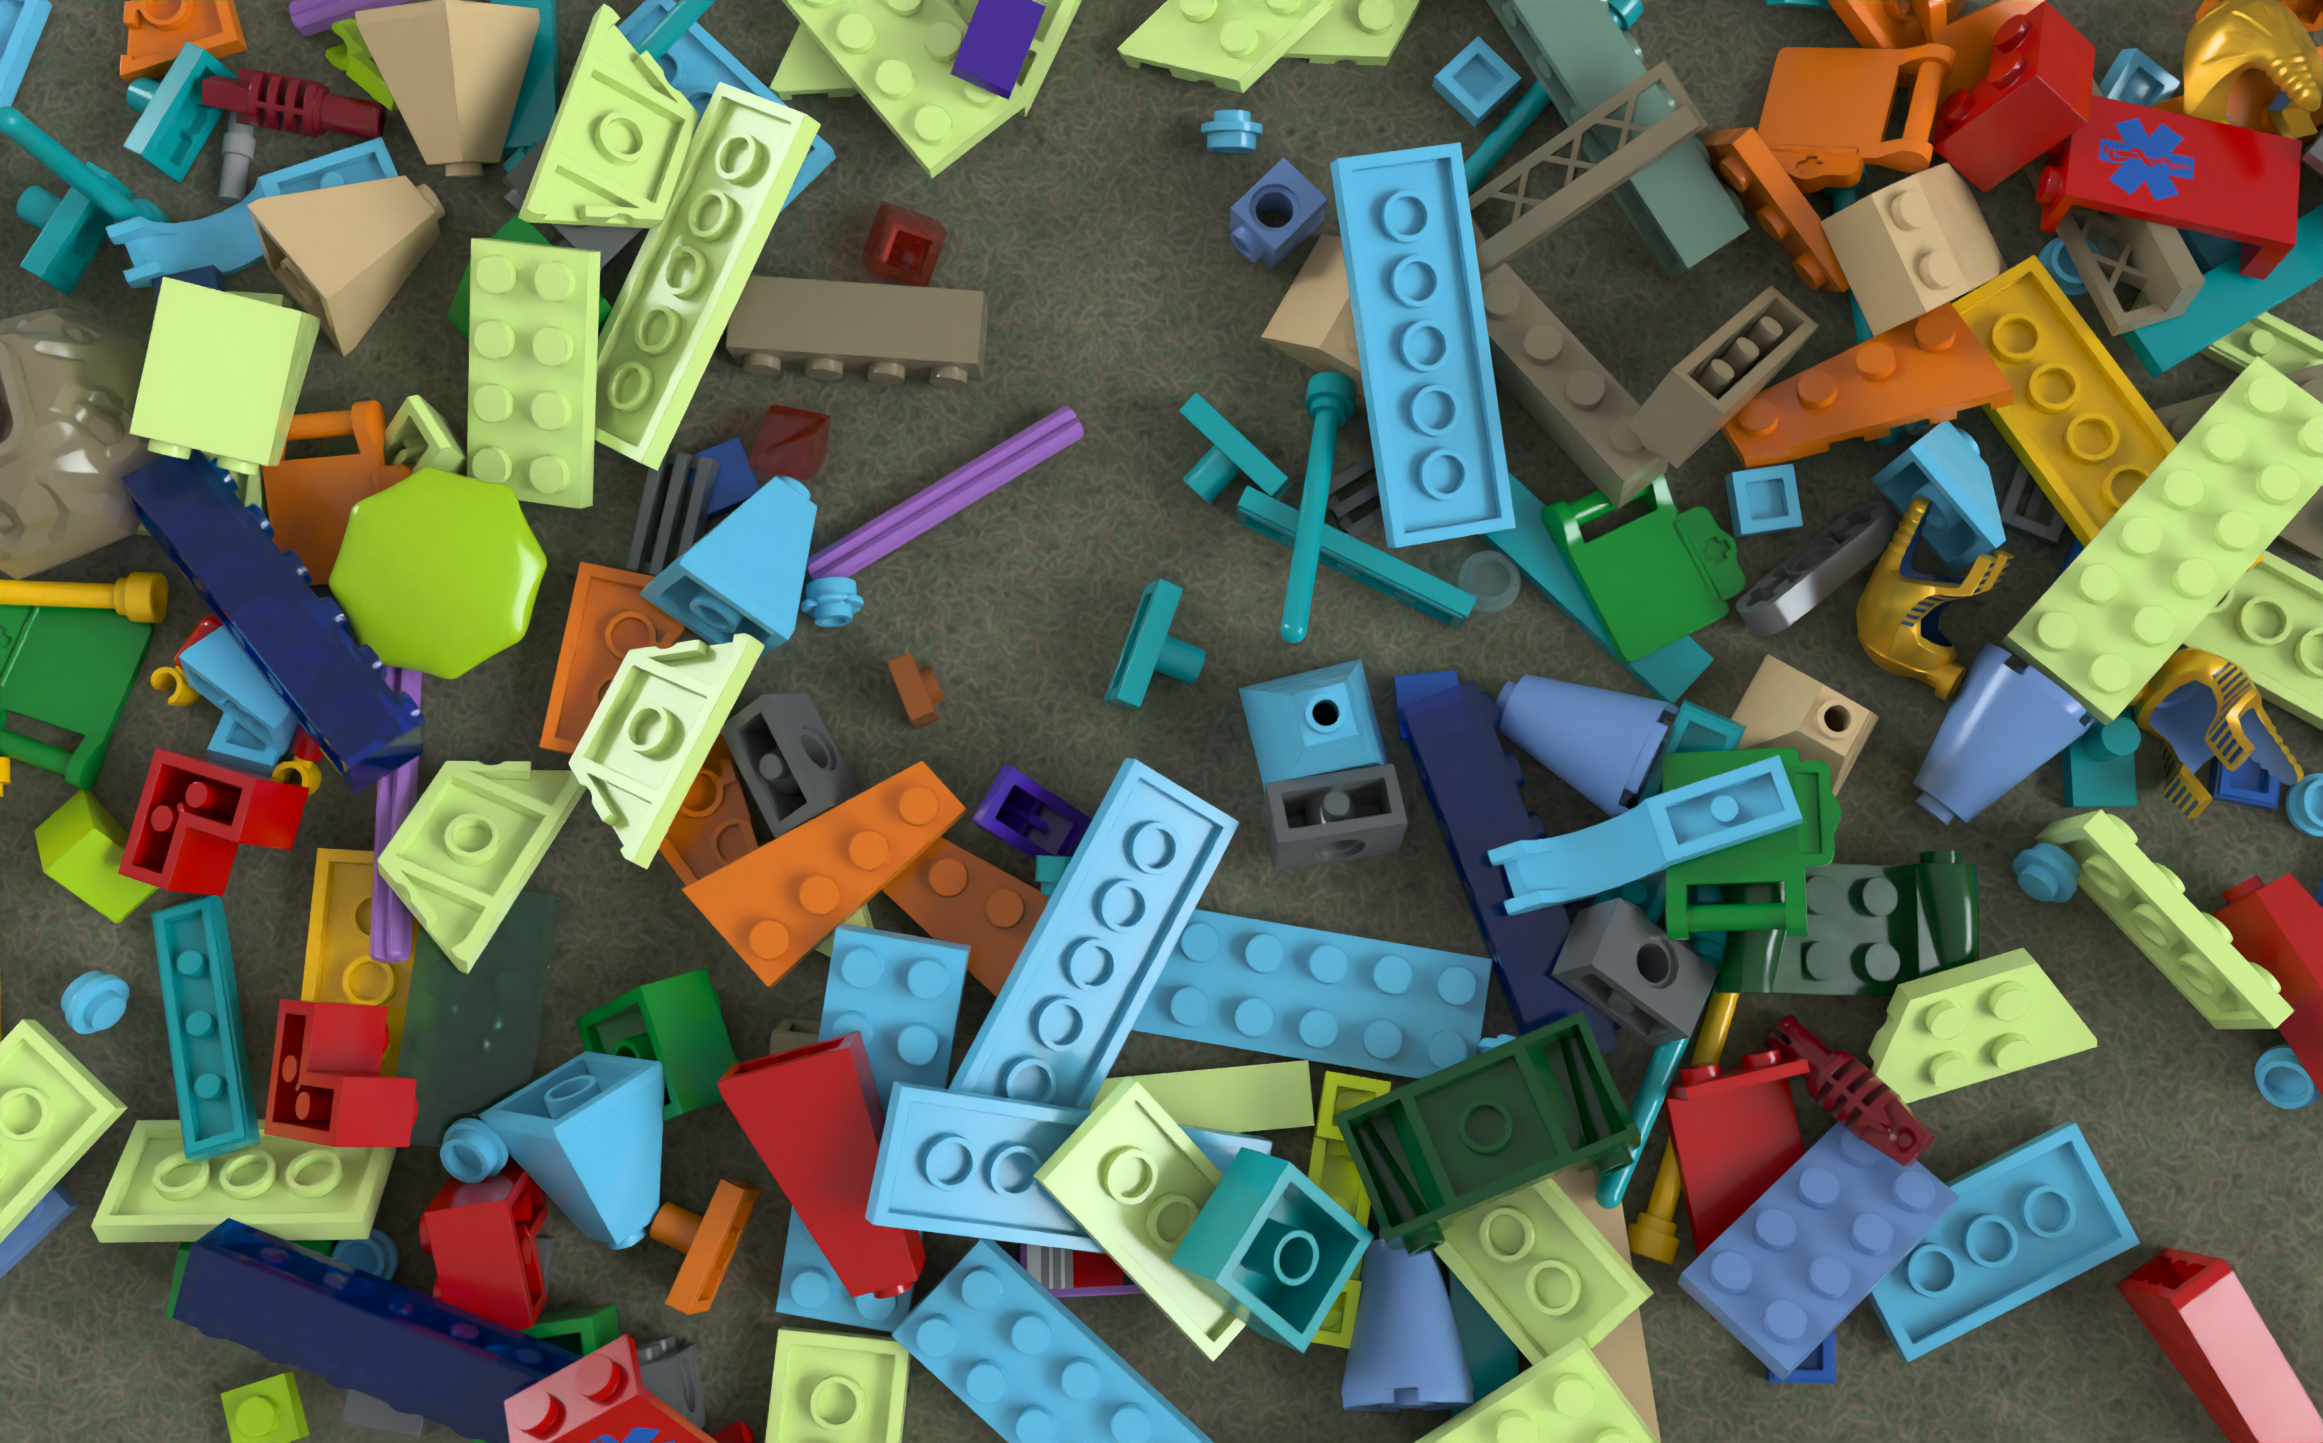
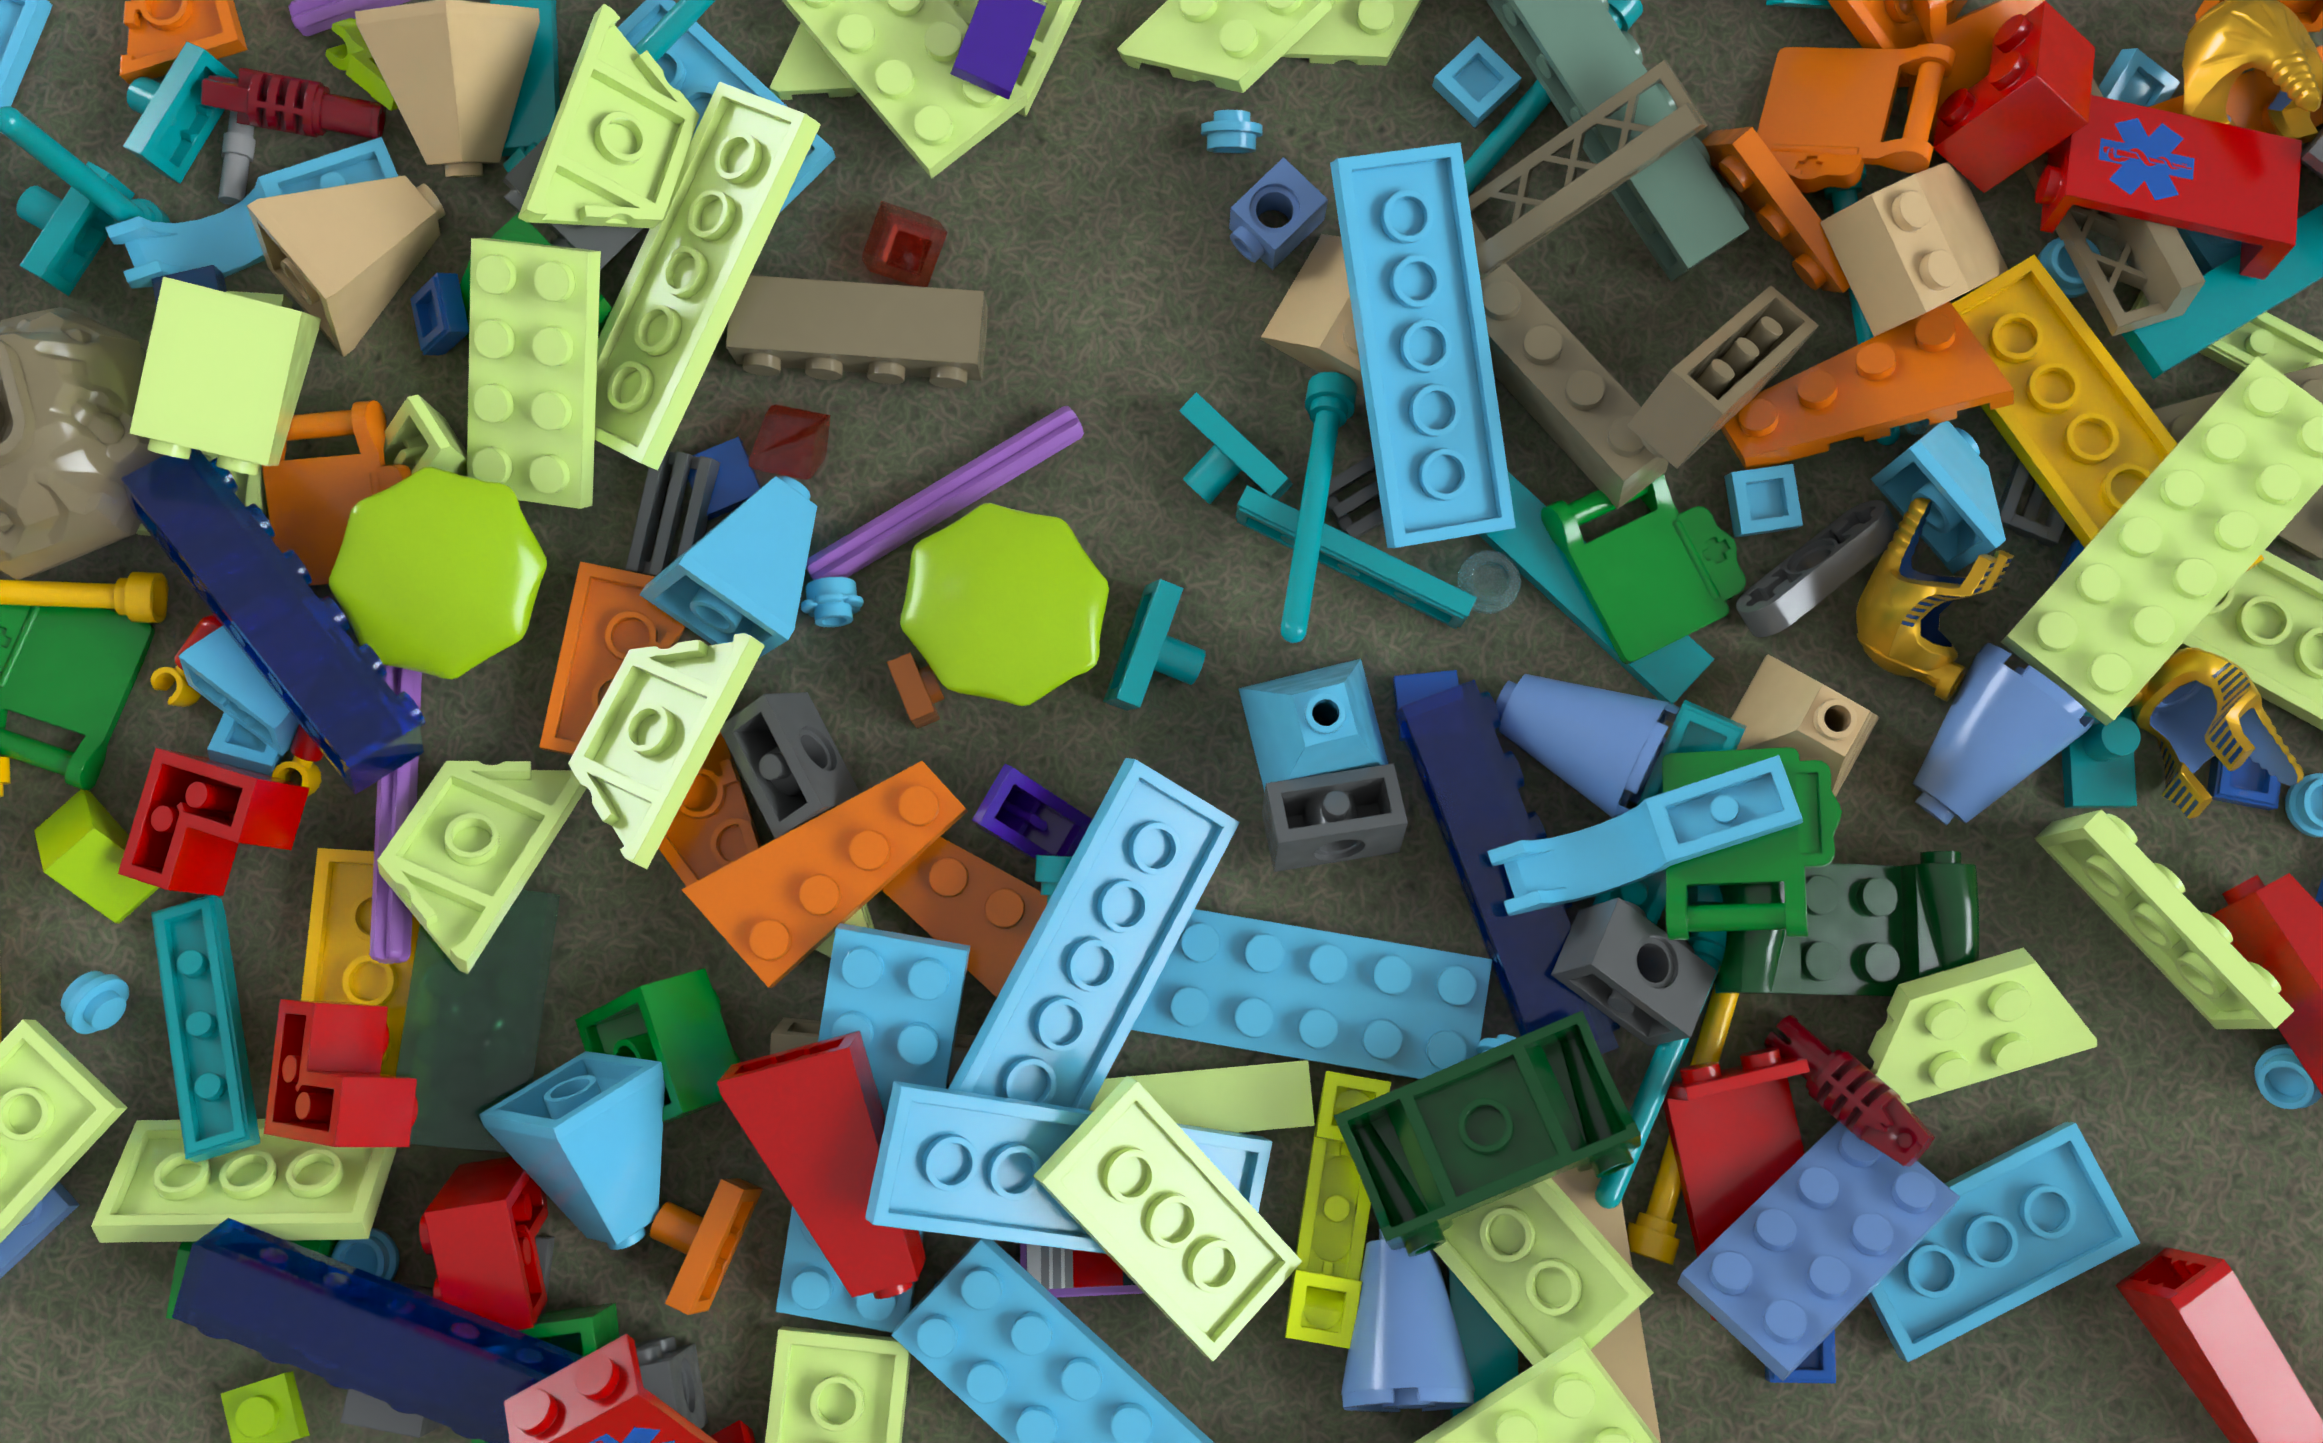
(439, 314): none -> blue tile
(472, 1151): medium azure plate -> none
(1004, 604): none -> lime piece
(1272, 1248): teal brick -> none
(2046, 873): medium azure plate -> none

